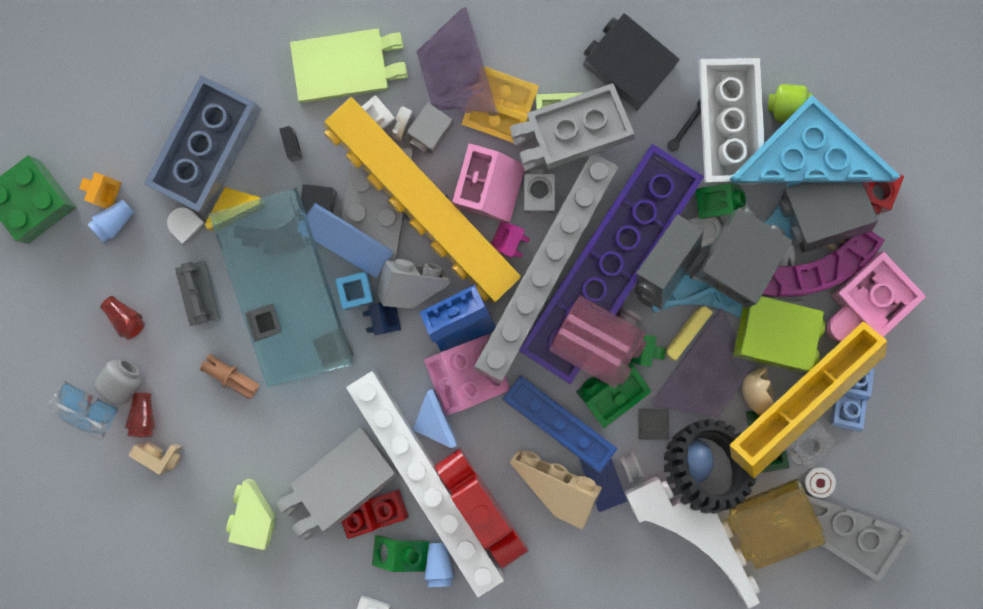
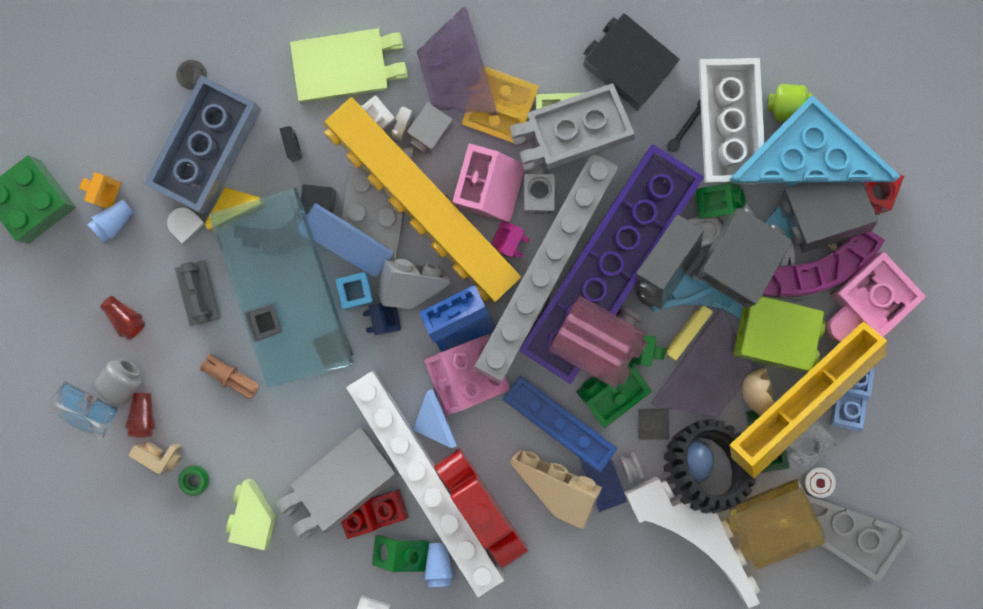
(185, 484): none -> green plate
(189, 73): none -> clear smoke plate

